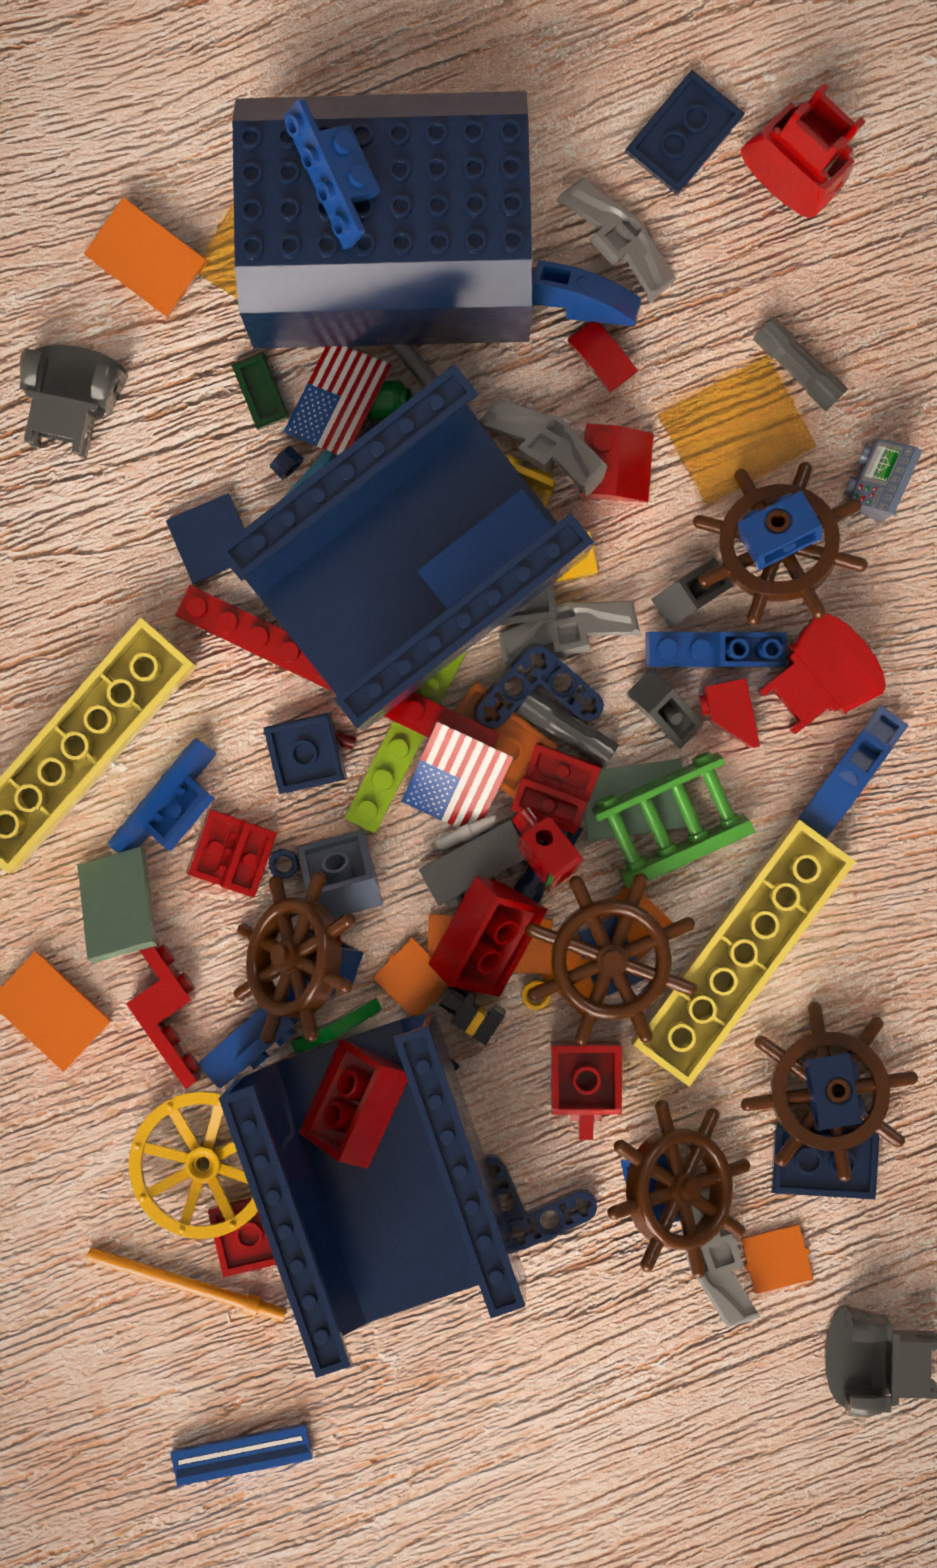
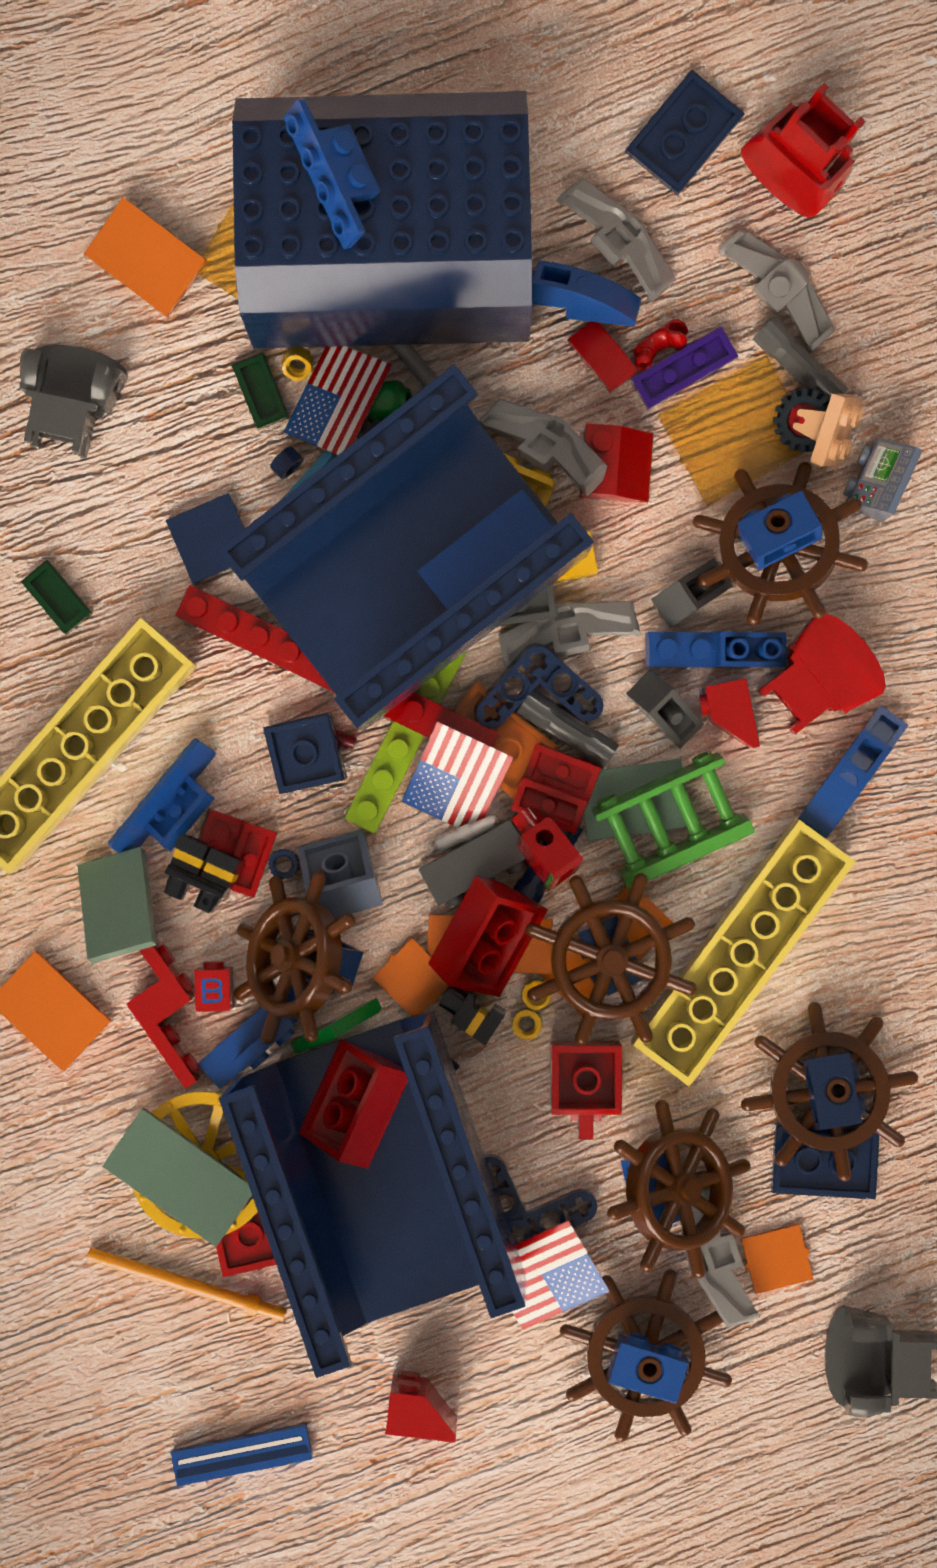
(56, 597): none -> dark green tile
(179, 1177): none -> sand green tile
(204, 868): none -> black hips
(214, 987): none -> red brick
(299, 353): none -> yellow axle
(419, 1410): none -> red slope
(523, 1034): none -> yellow axle
(556, 1275): none -> sticker
(644, 1362): none -> reddish brown brick
(670, 335): none -> red piece
(684, 368): none -> dark purple plate
(781, 285): none -> light grey plate
(818, 424): none -> light nougat plate

